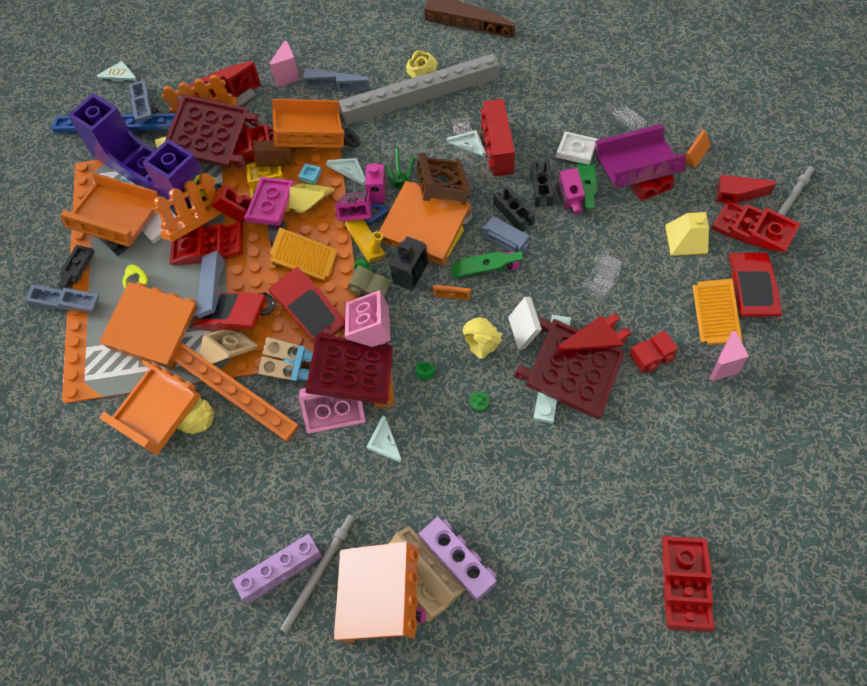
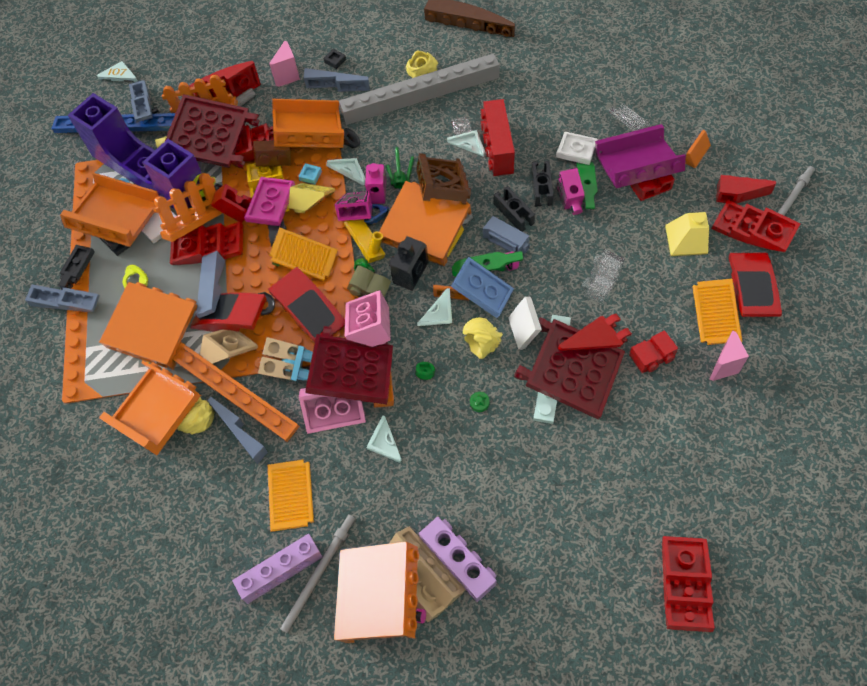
(234, 423): none -> sand blue slope
(290, 495): none -> light orange window
(334, 58): none -> black plate
(439, 312): none -> light aqua tile
(482, 287): none -> medium blue tile

